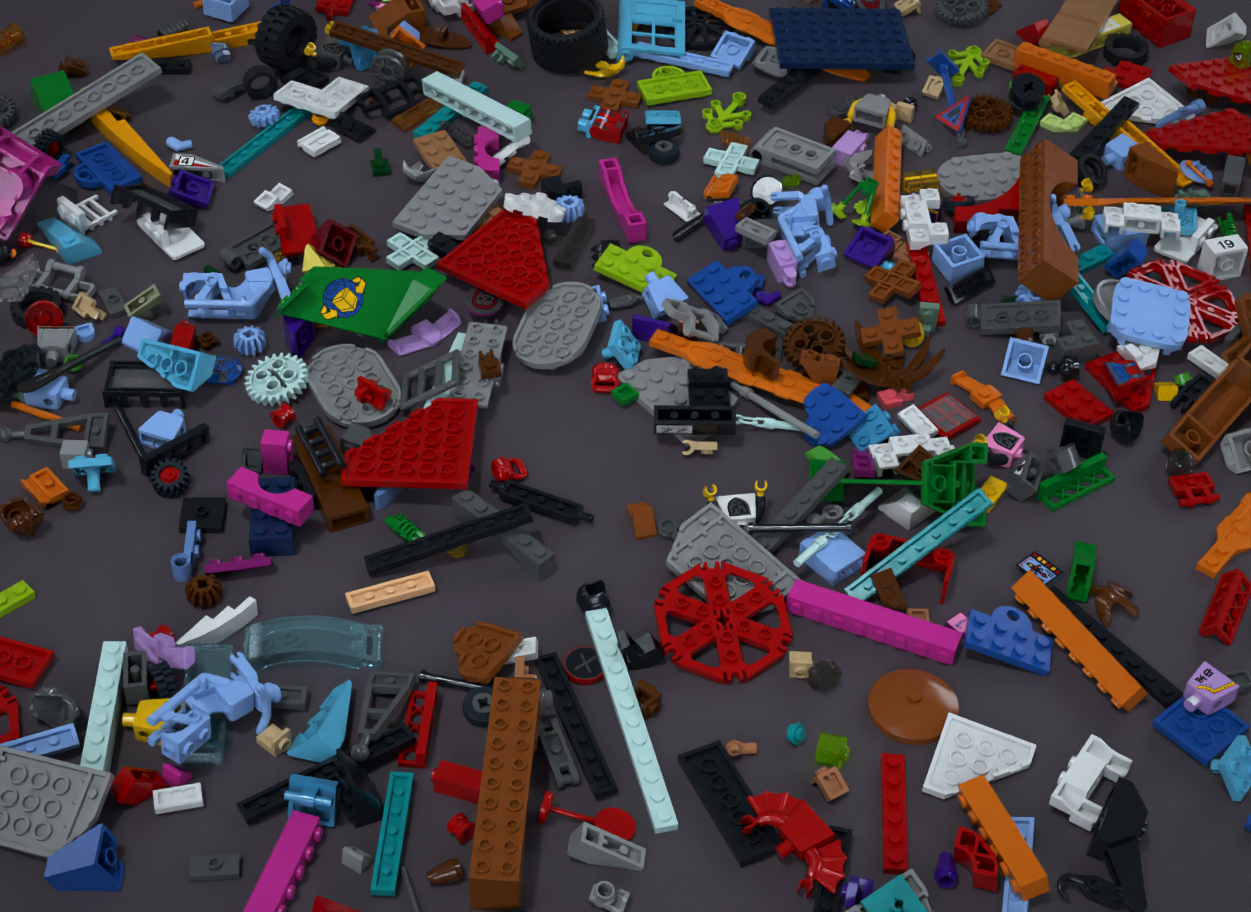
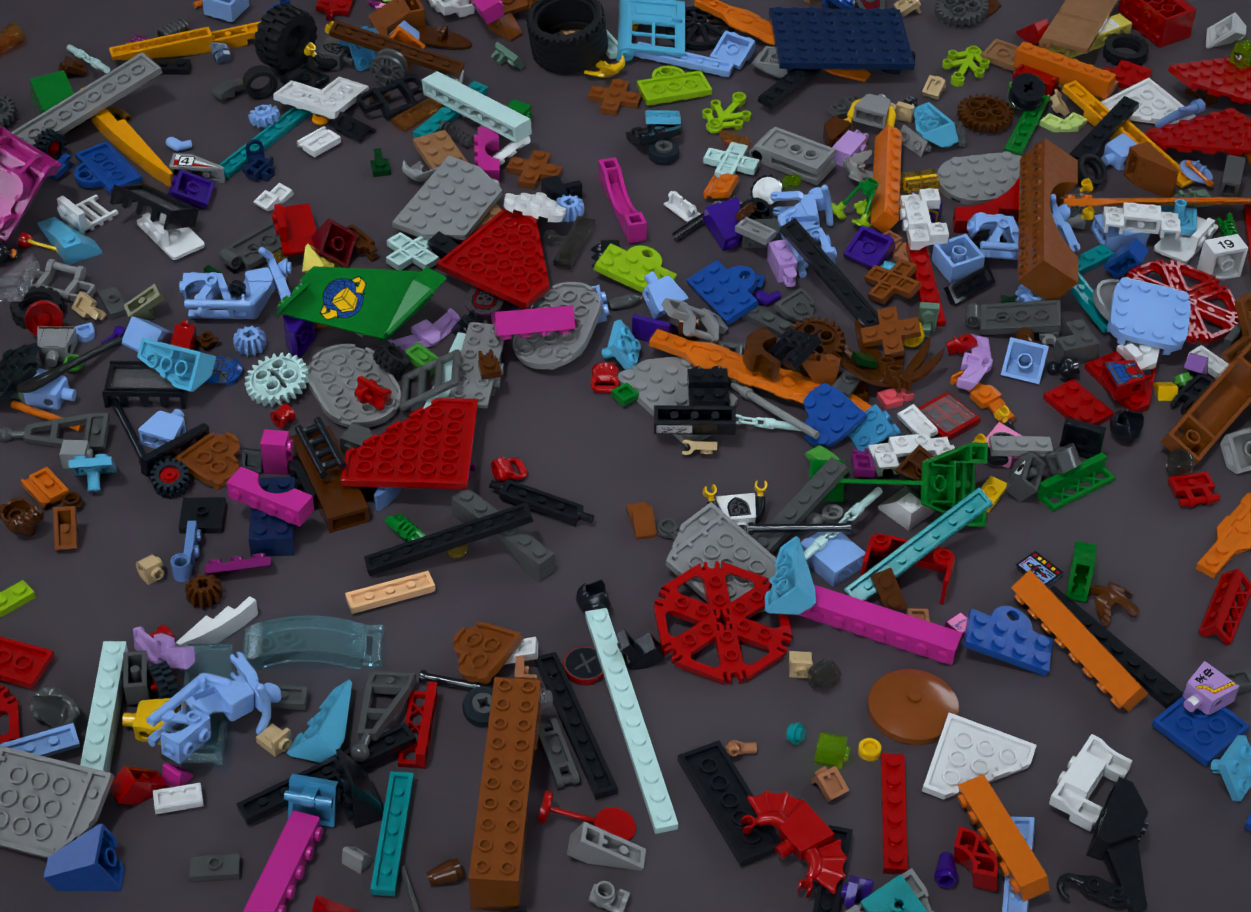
(65, 528): none -> dark orange slope
(96, 63): none -> light aqua piece
(150, 569): none -> tan plate
(212, 459): none -> dark orange plate
(236, 288): none -> black plate
(258, 165): none -> dark blue piece
(391, 358): none -> black tyre
(420, 356): none -> bright green plate
(457, 781): red brick -> none
(461, 827): red wheel -> none
(462, 325): none -> black plate
(478, 29): red fence -> none
(533, 321): none -> dark pink slope
(604, 124): red hips -> none
(649, 697): reddish brown bracket -> none
(792, 584): none -> medium azure wedge
(795, 346): none -> black plate
(830, 273): none -> black plate
(869, 749): none -> yellow tile
(934, 125): none -> medium azure wedge
(956, 112): blue piece -> none
(958, 200): black wheel -> none
(961, 344): none -> red piece
(975, 364): none -> lavender plate
(1020, 445): none -> light grey plate
(1197, 363): none -> medium lavender slope

